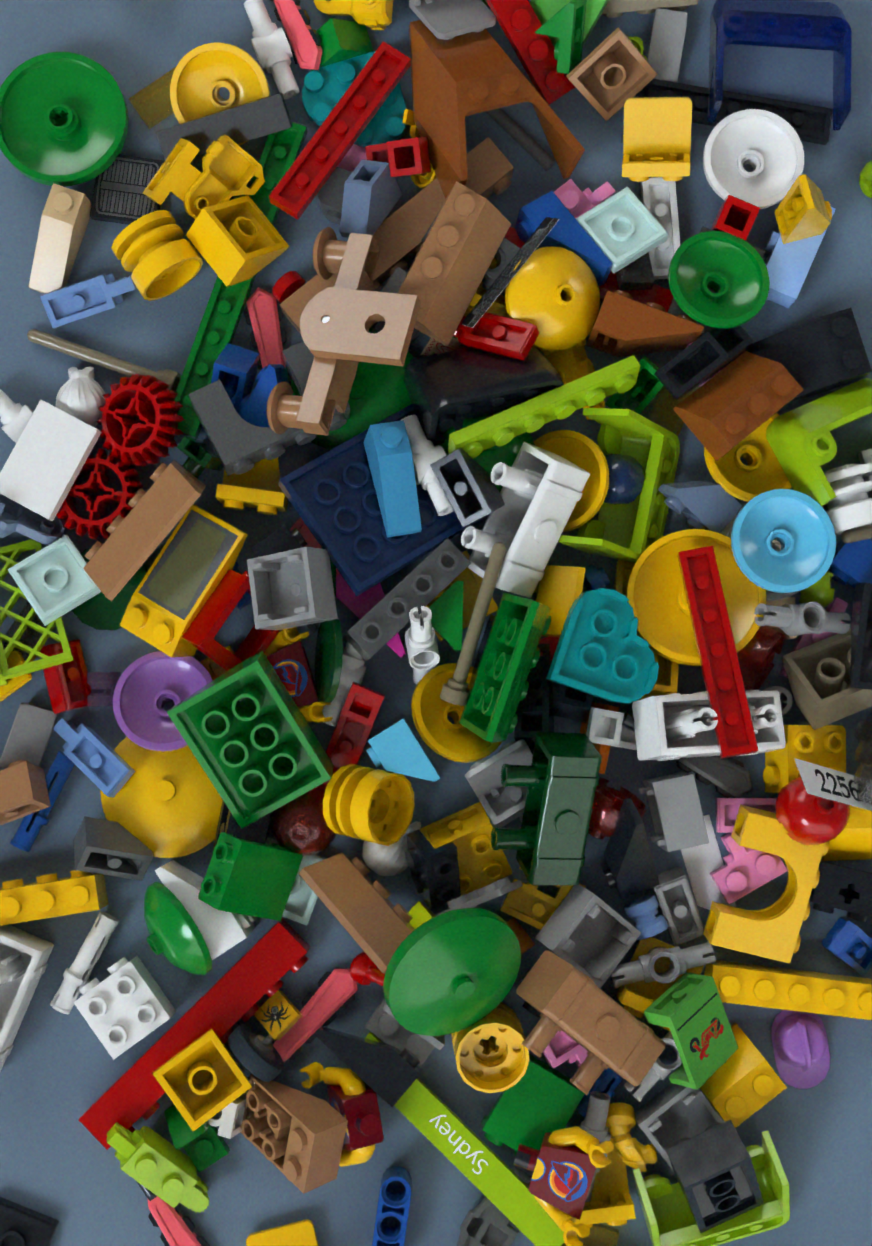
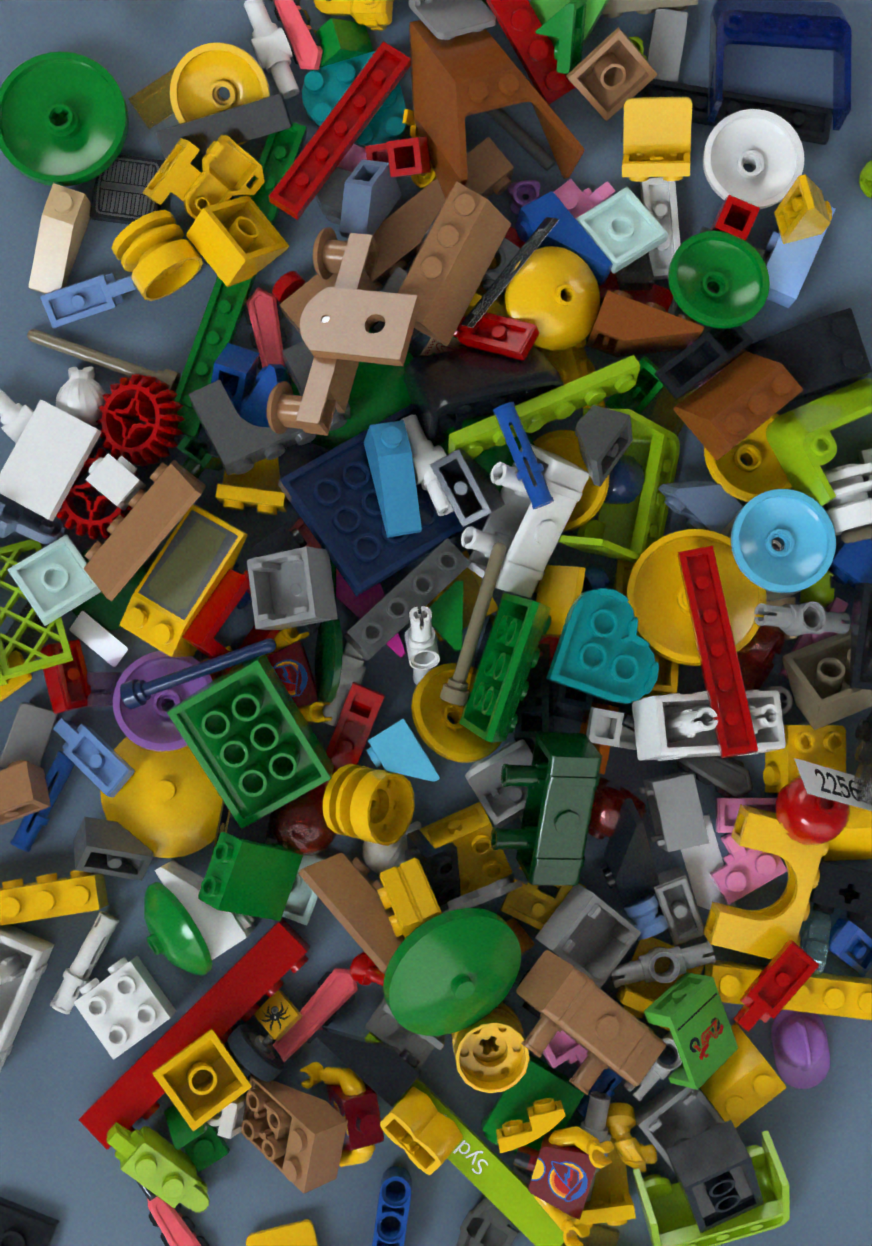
(98, 639): none -> white sticker
(115, 479): none -> white brick
(136, 692): none -> dark blue piece
(409, 895): none -> yellow brick
(421, 1130): none -> yellow brick
(508, 416): none -> blue pin
(522, 188): none -> medium lavender plate
(542, 1116): none -> yellow slope
(603, 440): none -> dark grey slope
(775, 985): none -> red hinge
(816, 937): none -> clear light blue beam

